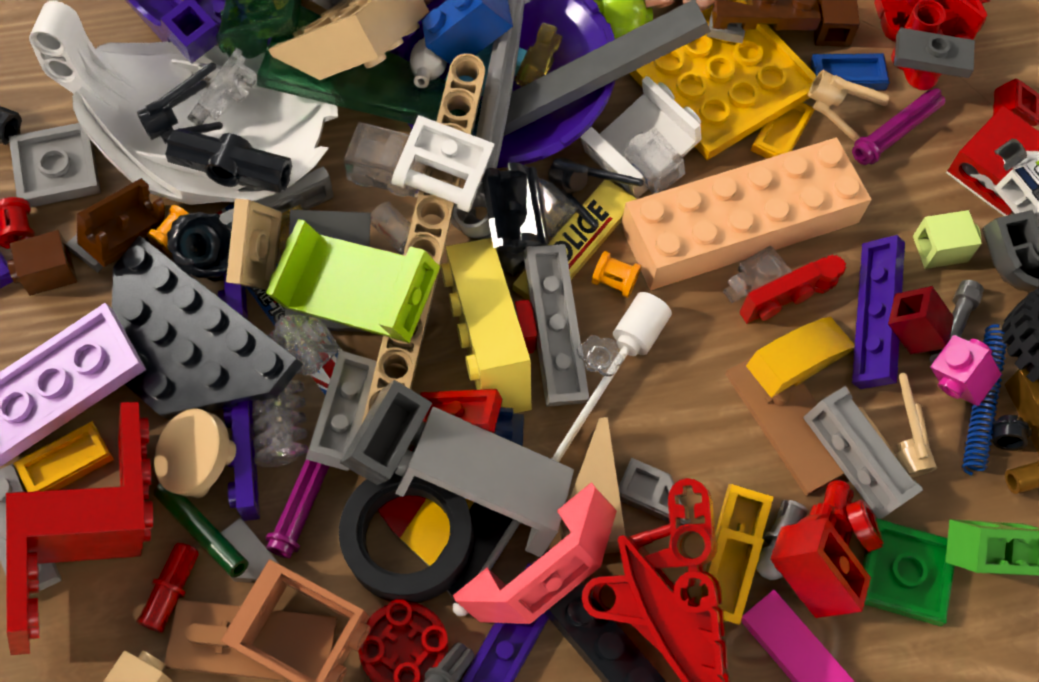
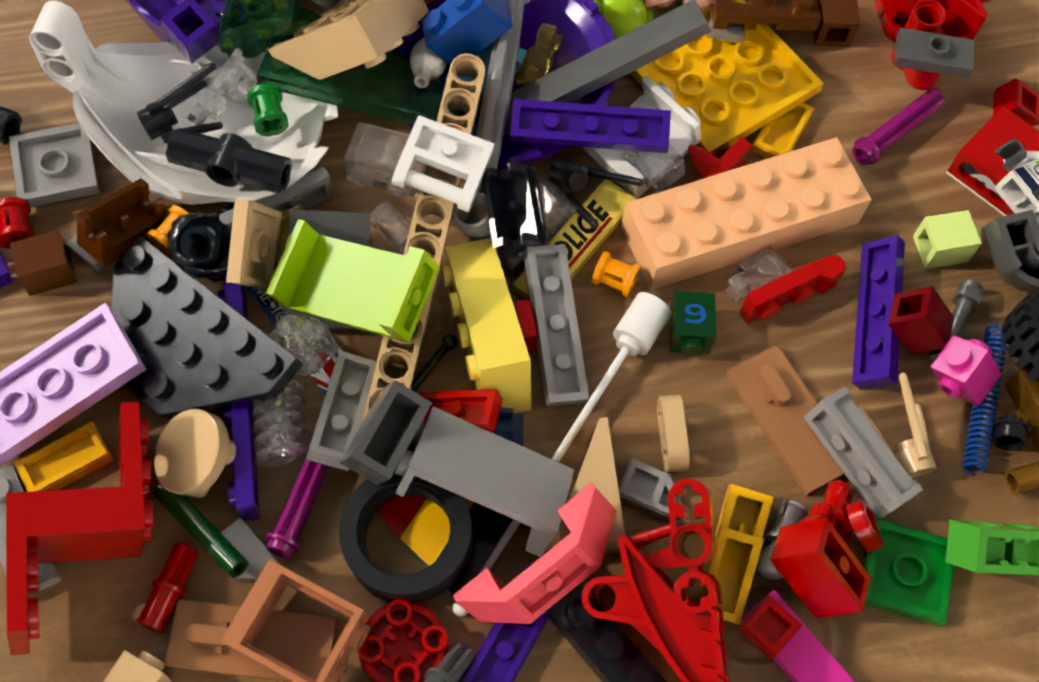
(267, 107): none -> green bush
(448, 343): none -> black hinge
(590, 125): none -> dark purple plate
(600, 355): clear plant -> none
(673, 433): none -> tan beam
(692, 323): none -> dark green brick
(709, 165): none -> red plate
(769, 627): none -> red tile
(799, 355): yellow slope -> none
(832, 89): tan plant -> none
(860, 69): blue tile -> none

